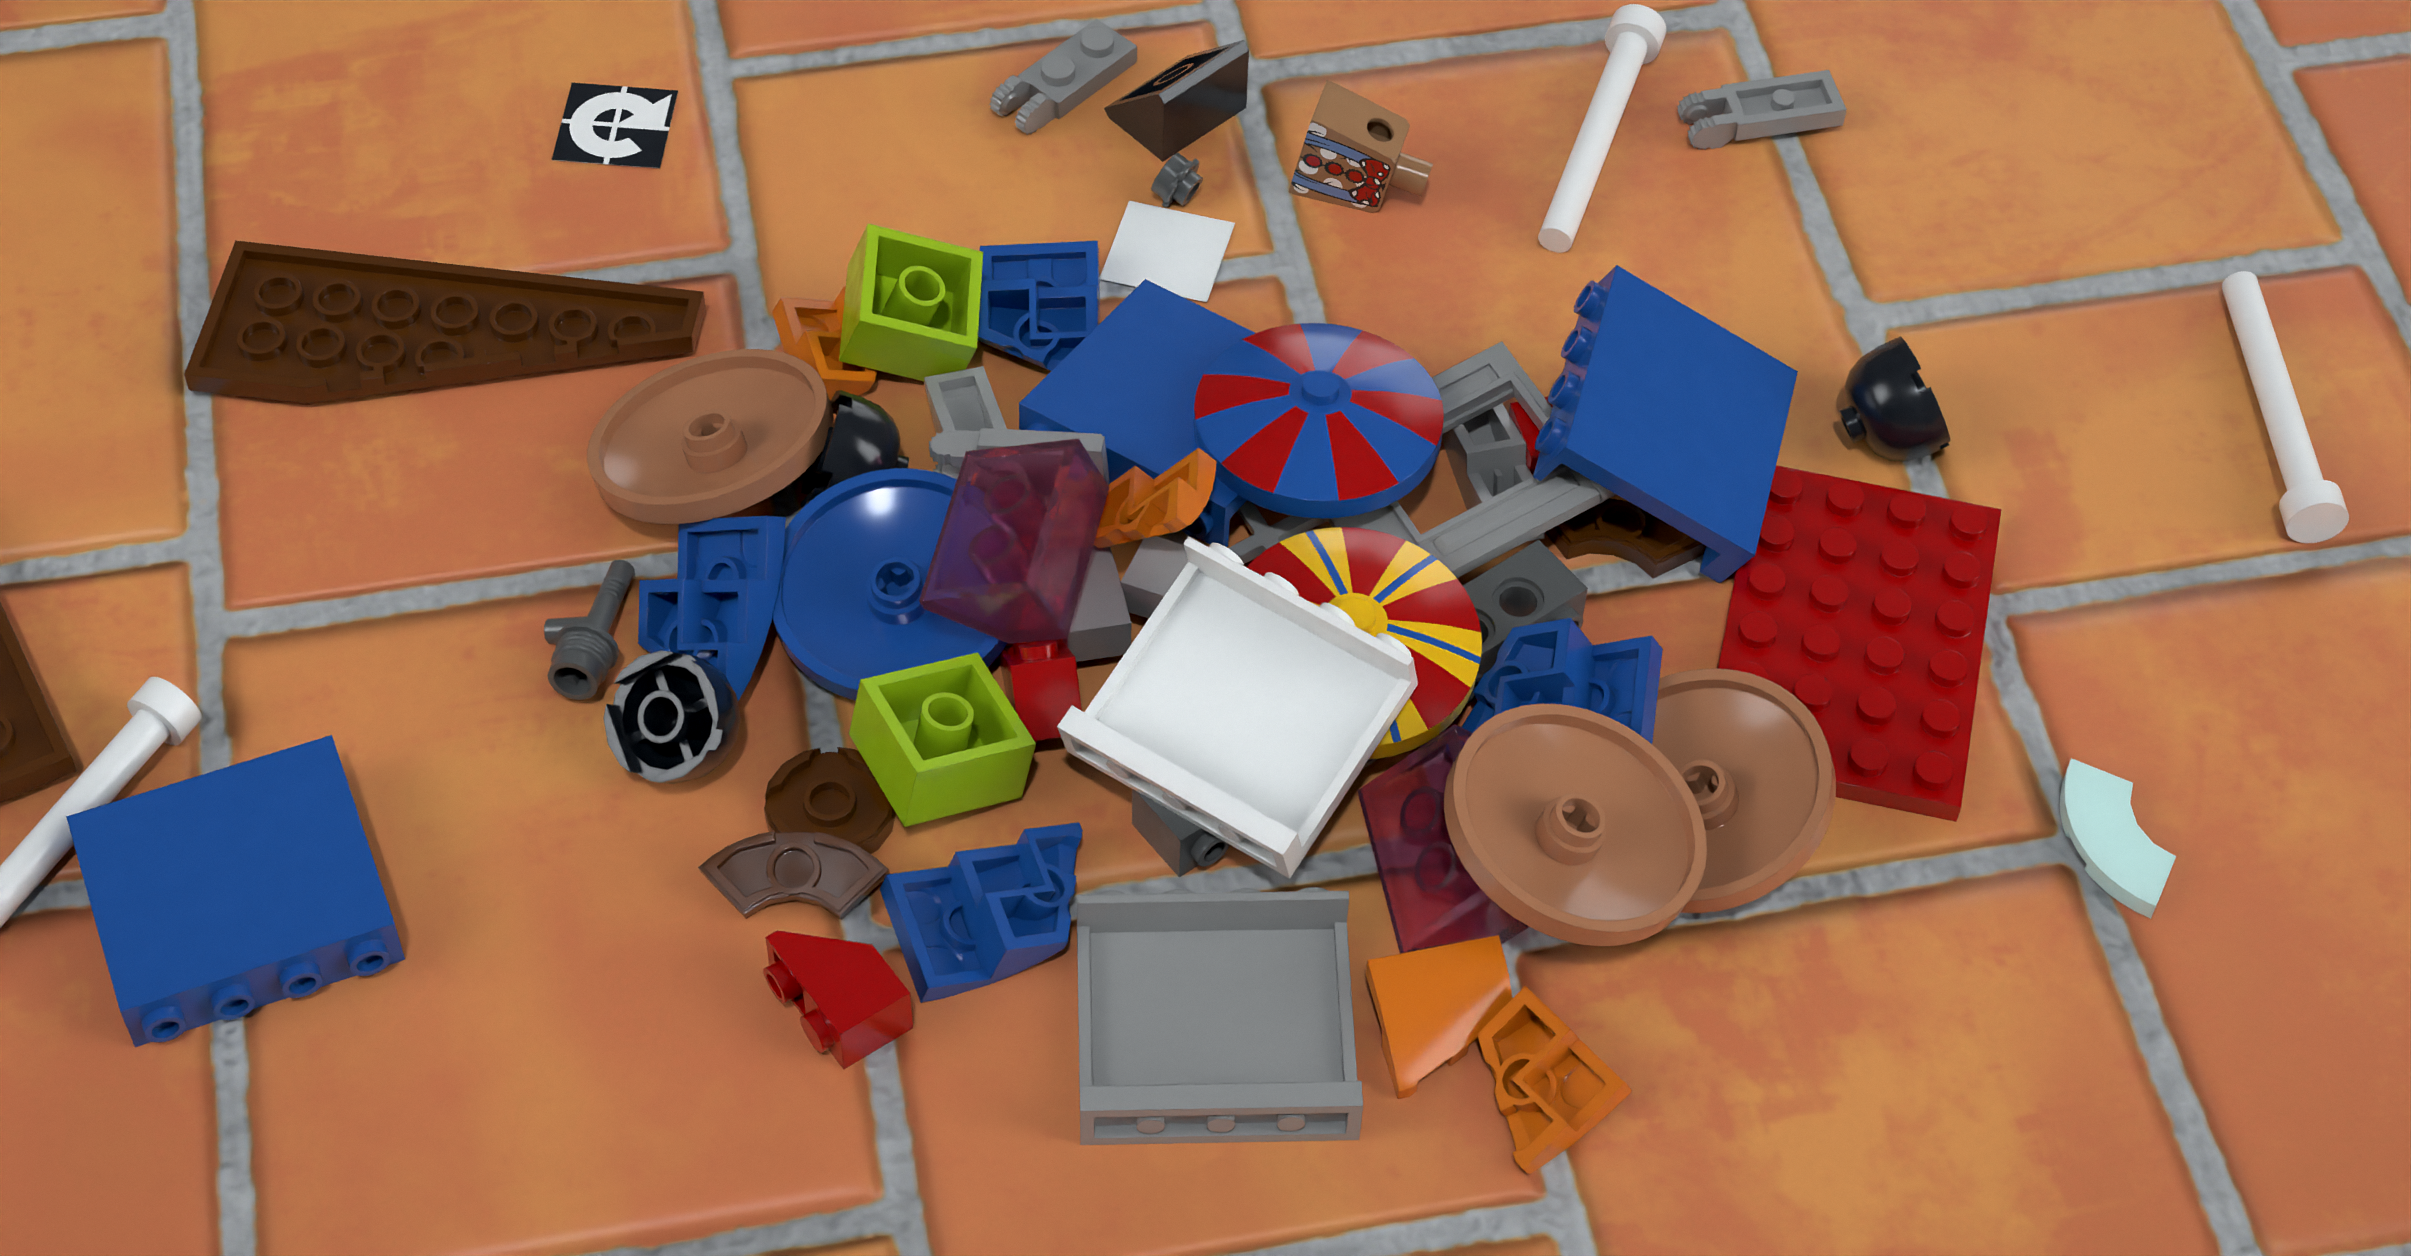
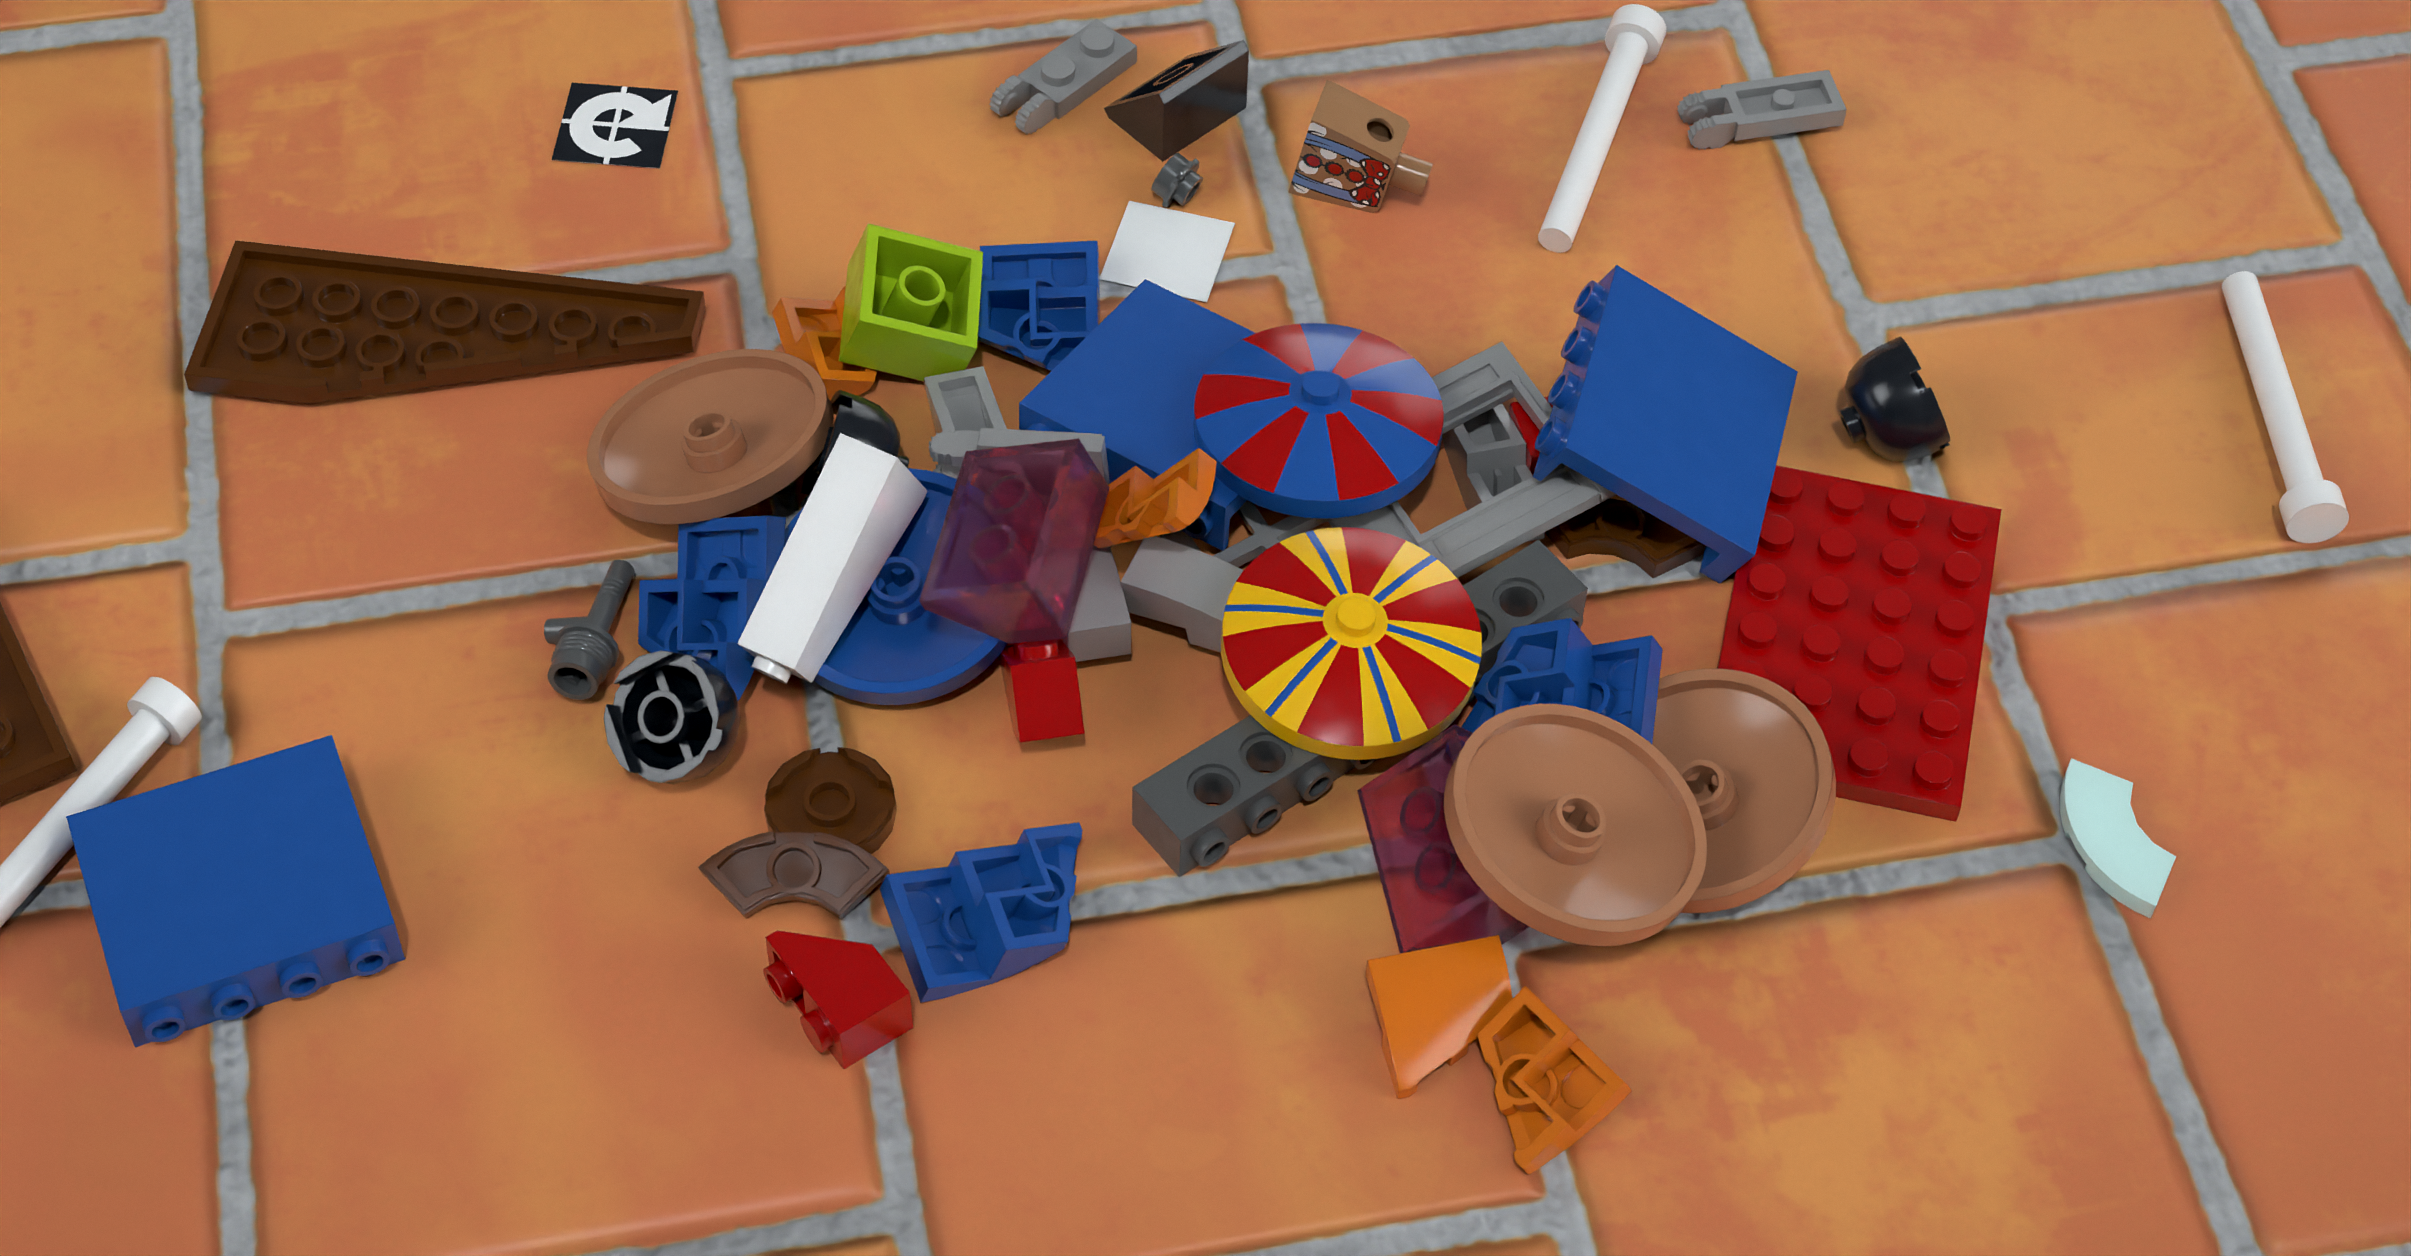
(831, 559): none -> white slope
(941, 739): lime brick -> none
(1216, 1018): light grey panel -> none
(1244, 707): white panel -> none

